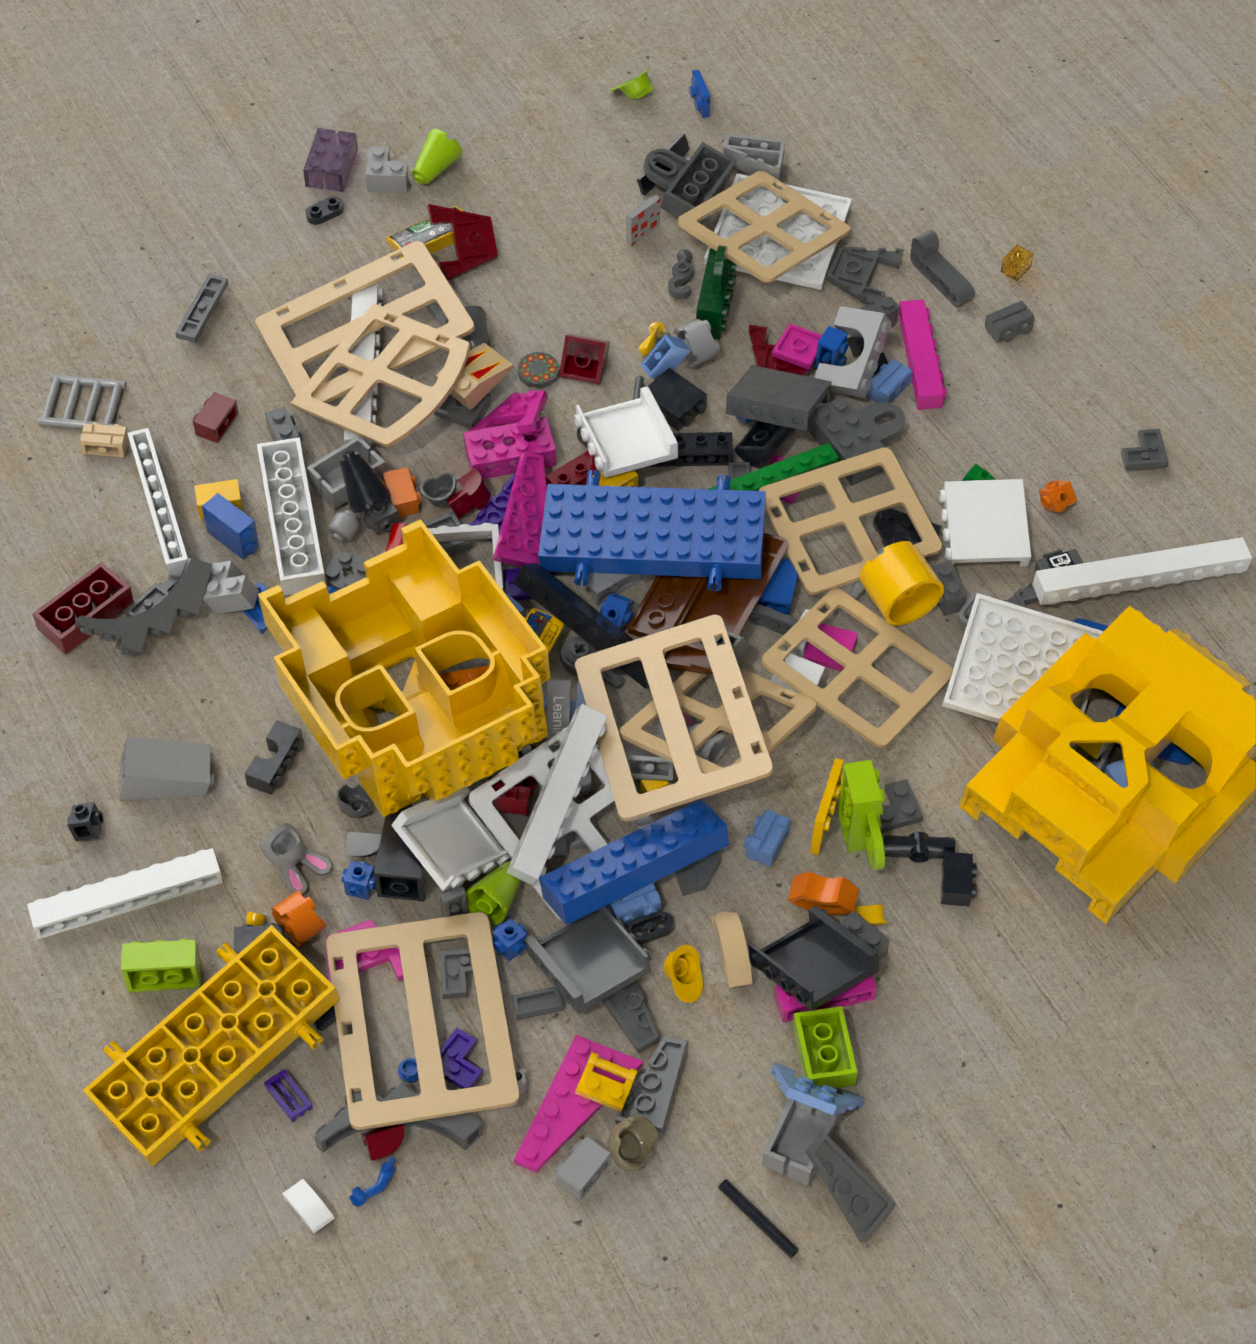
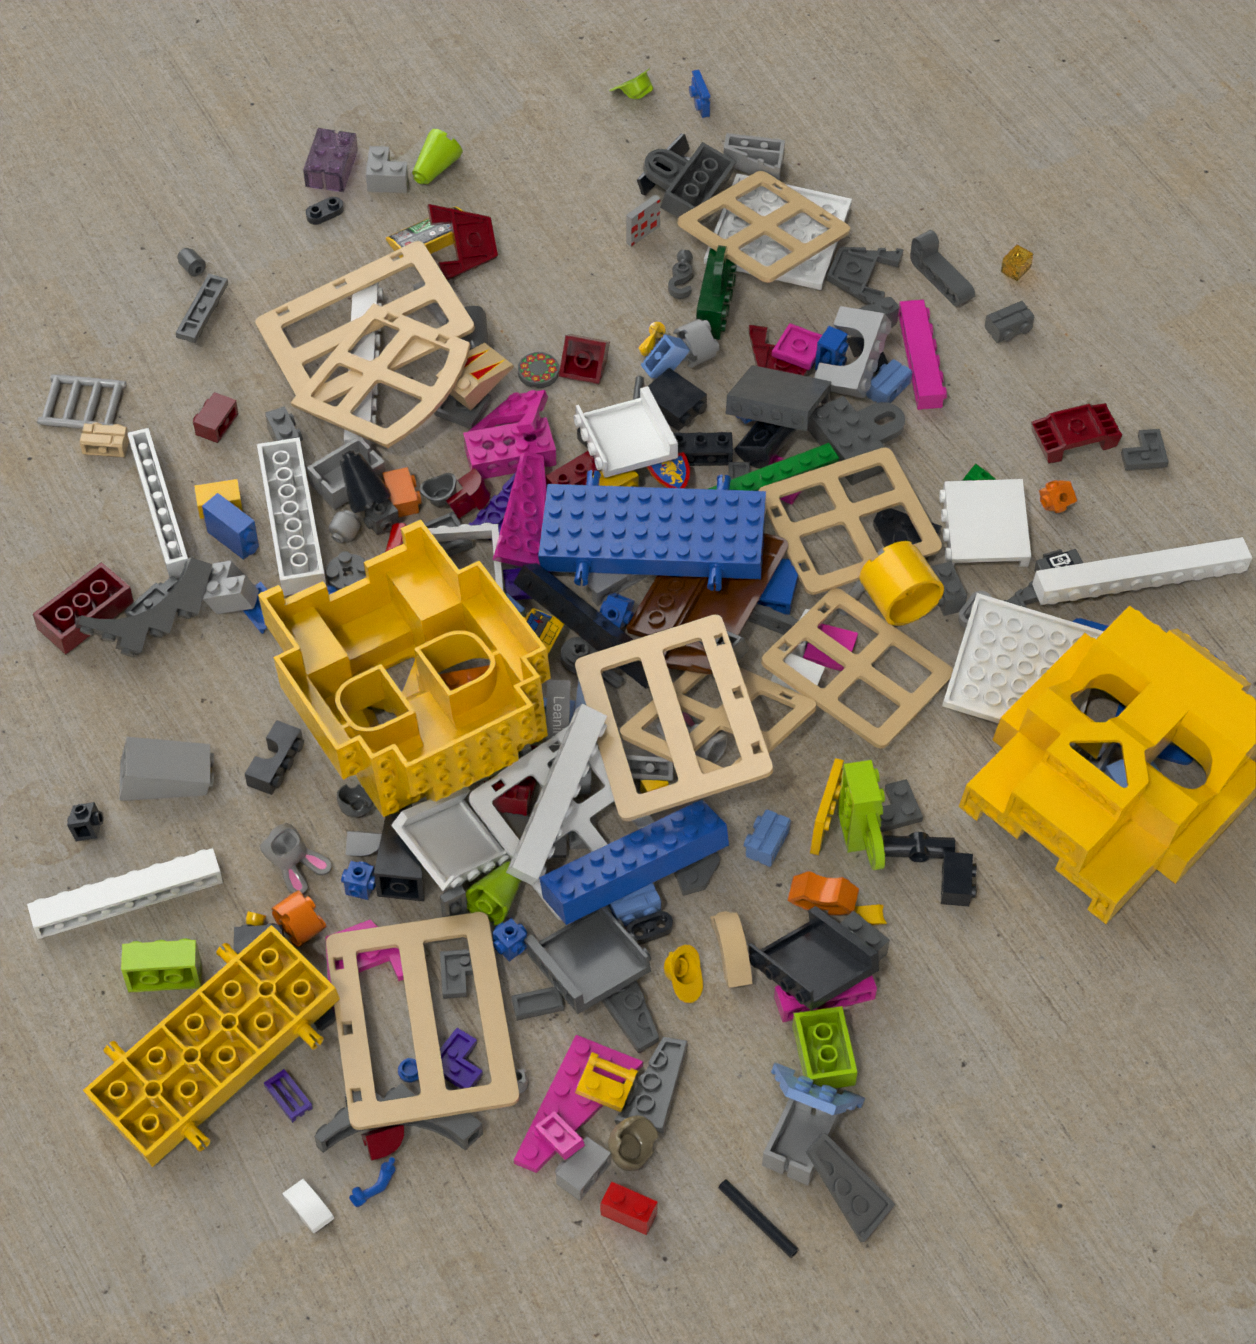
(191, 261): none -> dark grey brick
(559, 1135): none -> dark pink plate
(629, 1208): none -> red brick
(672, 473): none -> shield
(1074, 429): none -> dark red plate

